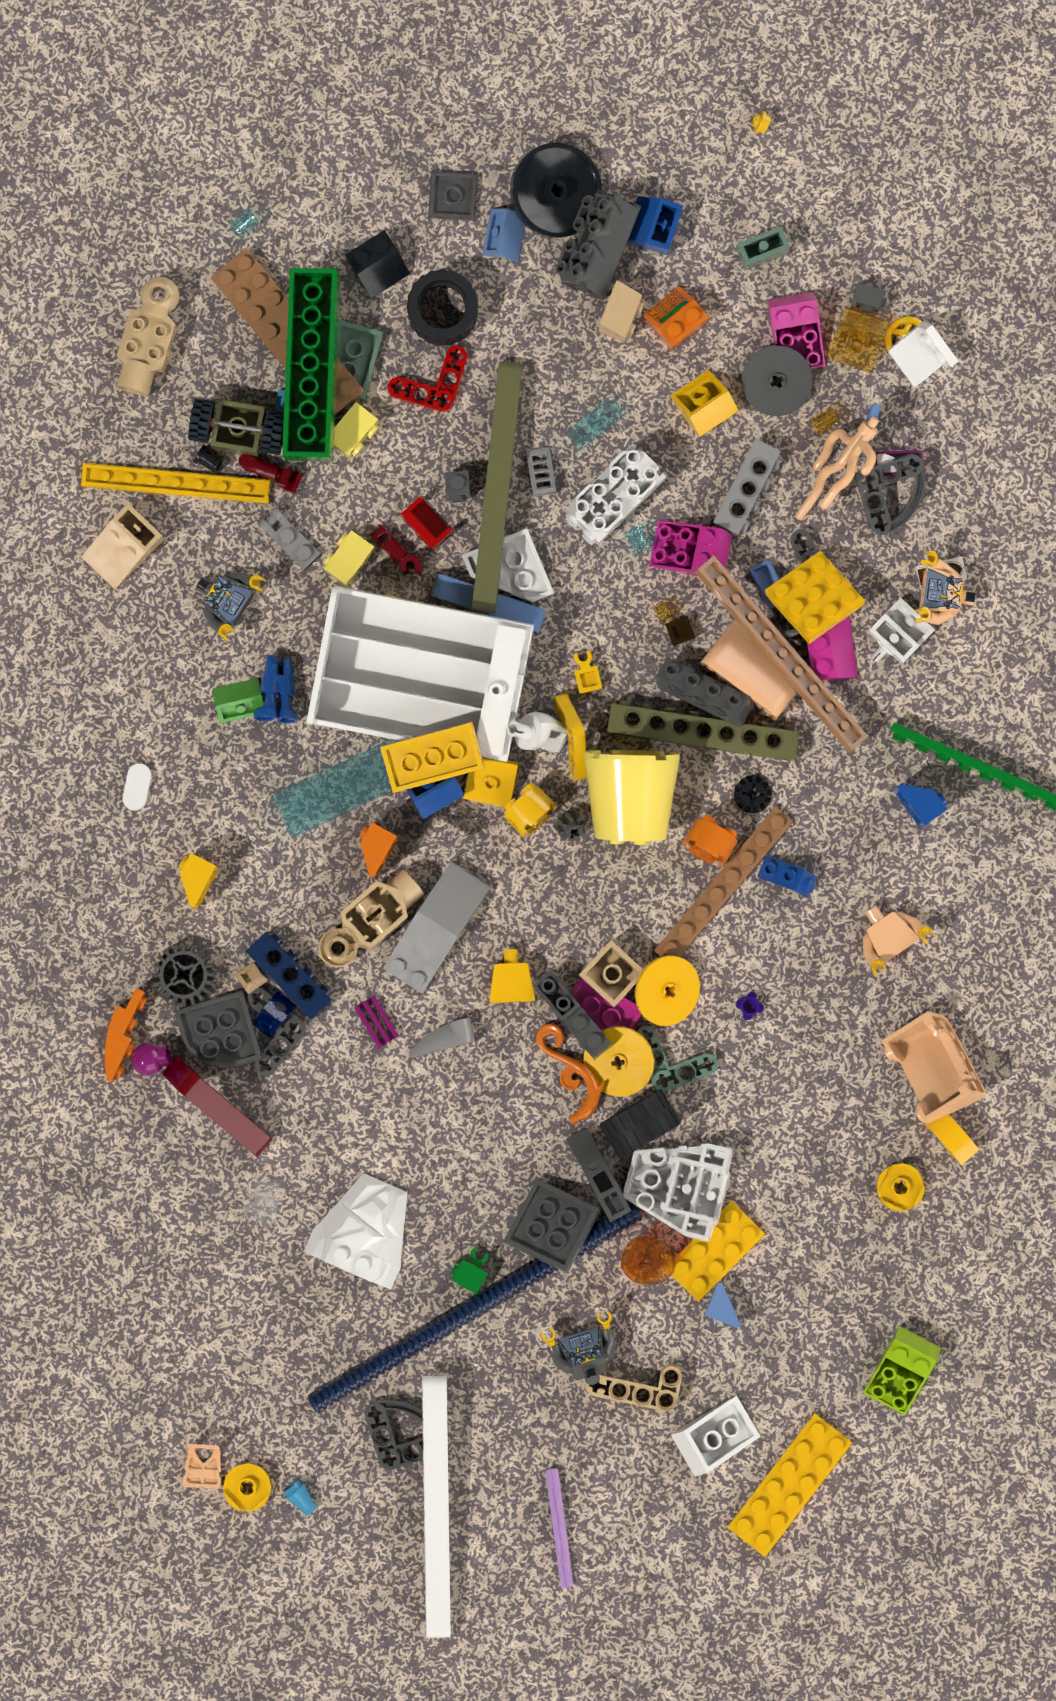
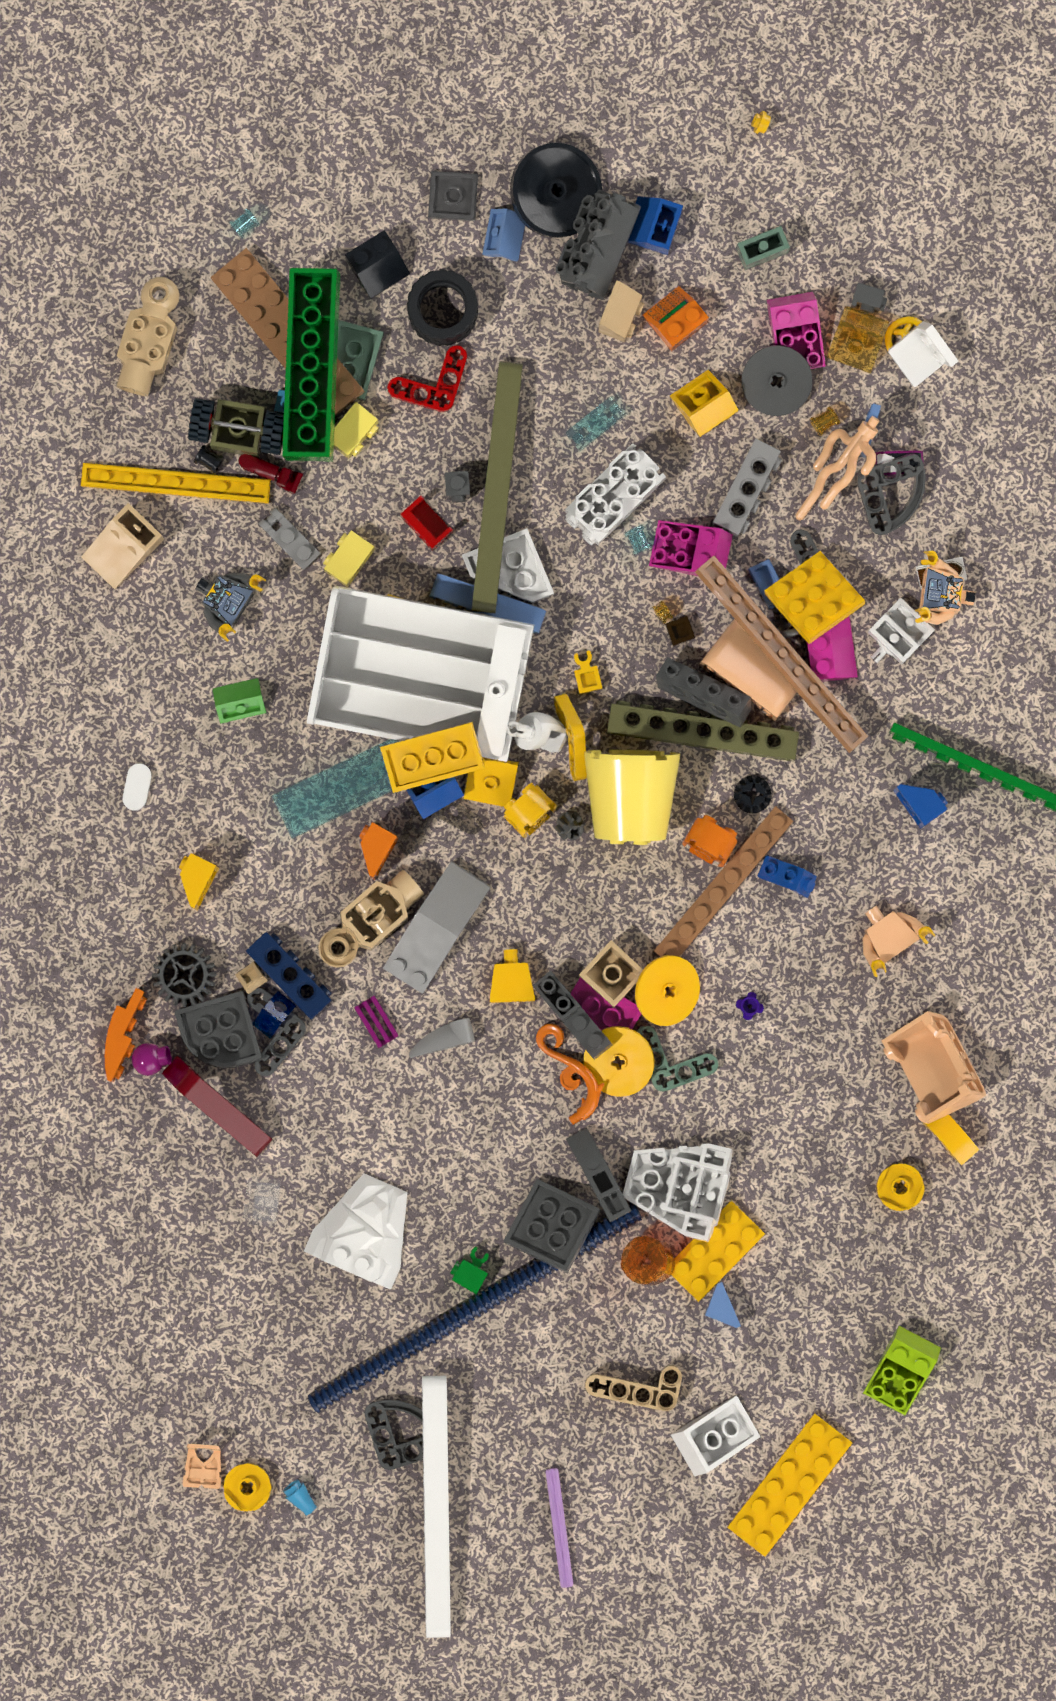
(274, 684): blue piece -> none
(396, 551): dark red piece -> none
(546, 490): light grey slope -> none
(585, 1352): torso -> none
(640, 1123): black tyre -> none

